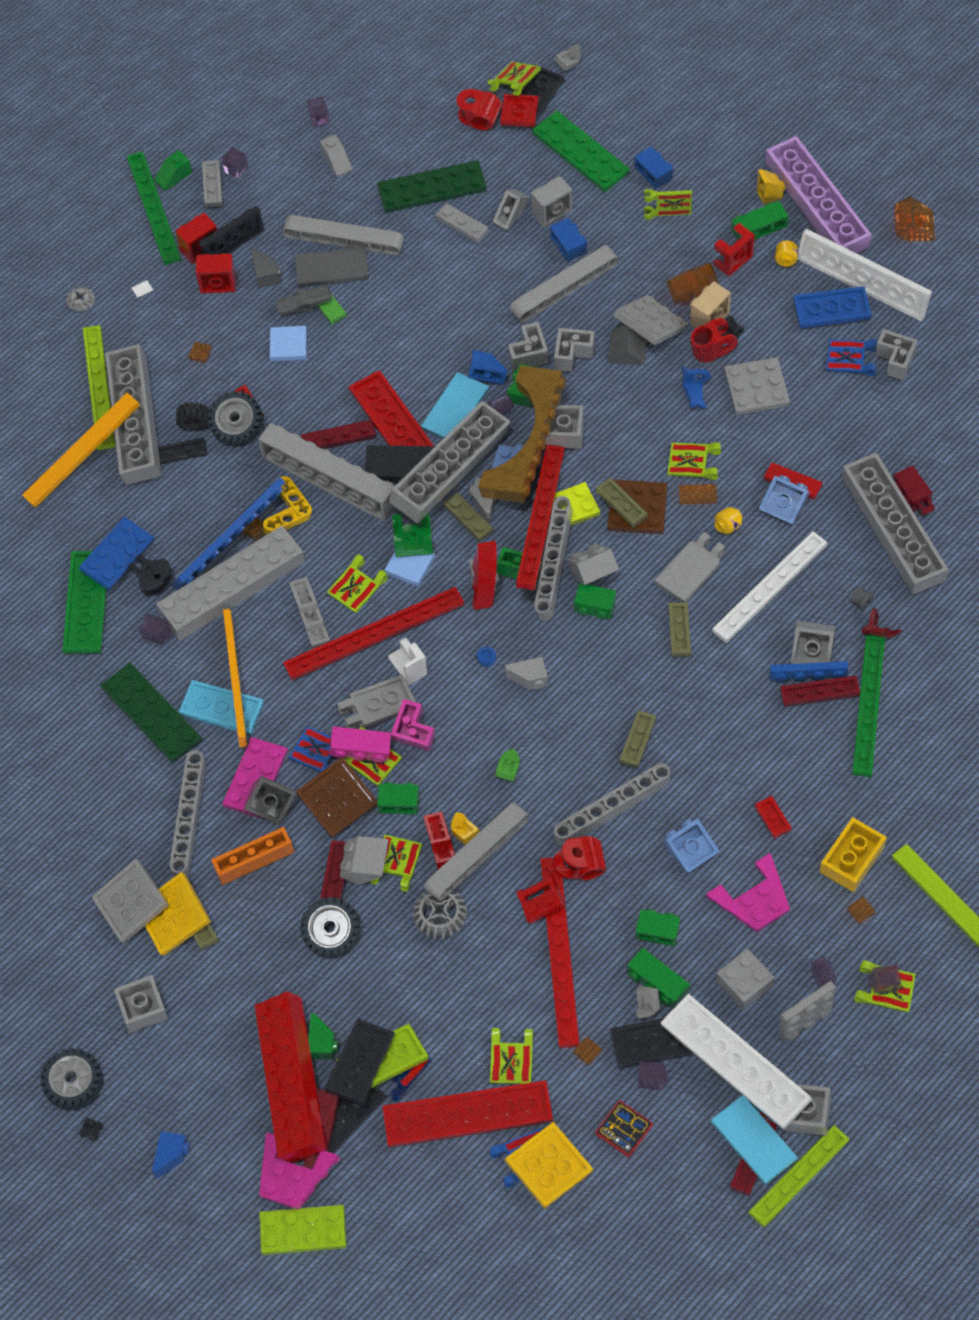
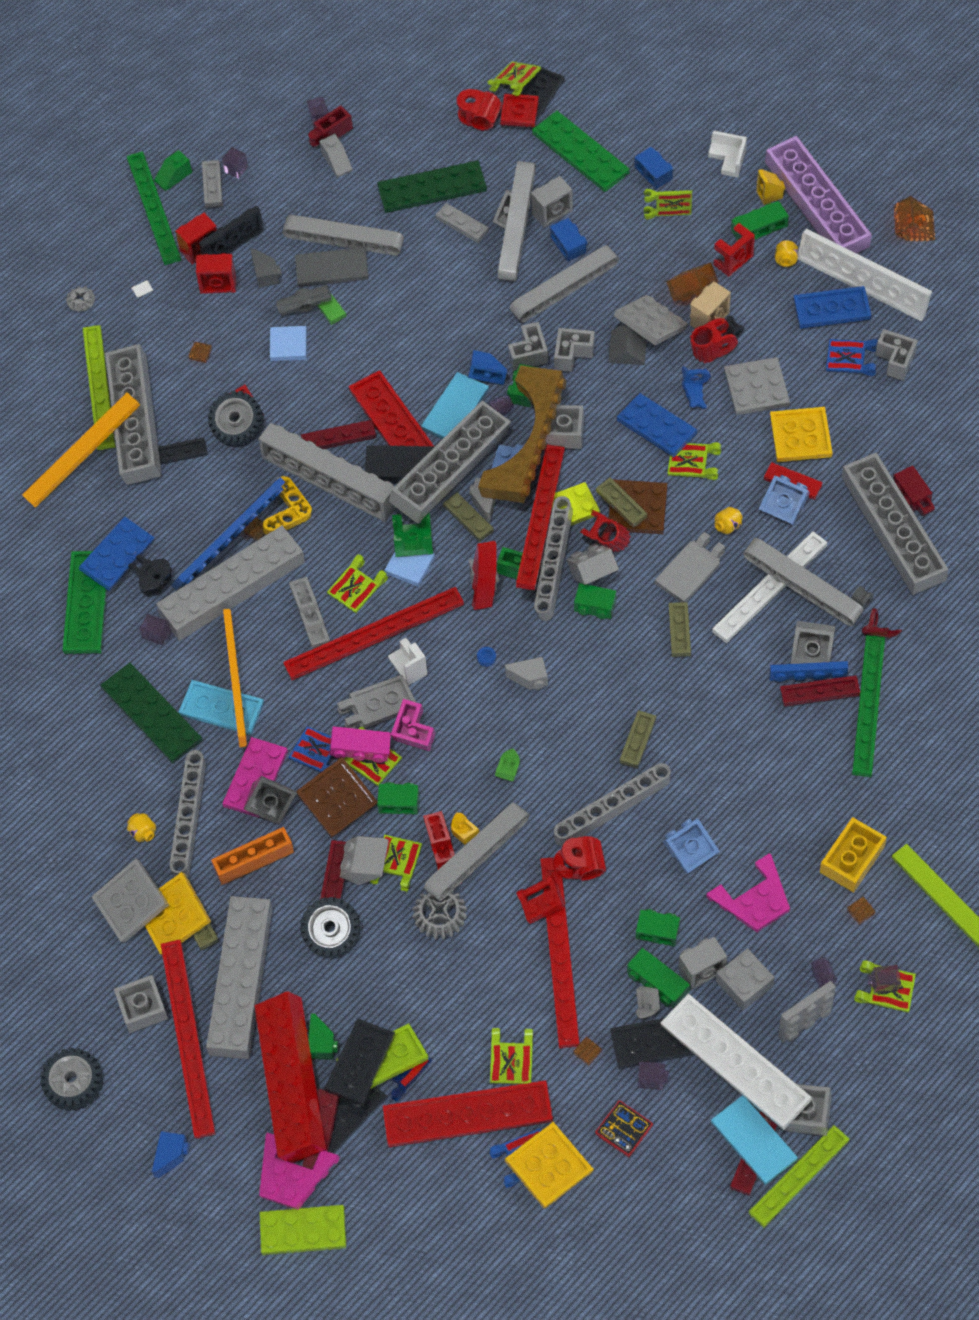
(89, 1123): black plate -> none
(141, 827): none -> yellow head
(188, 1039): none -> red plate
(192, 416): black tyre -> none
(239, 977): none -> light grey brick
(335, 122): none -> dark red brick
(516, 221): none -> light grey beam
(569, 58): light grey plate -> none
(622, 536): none -> red piece
(656, 425): none -> blue plate
(697, 494): clear orange tile -> none
(702, 962): none -> light grey brick
(730, 149): none -> white panel
(772, 817): red plate -> none
(800, 434): none -> yellow plate
(803, 582): none -> light grey beam

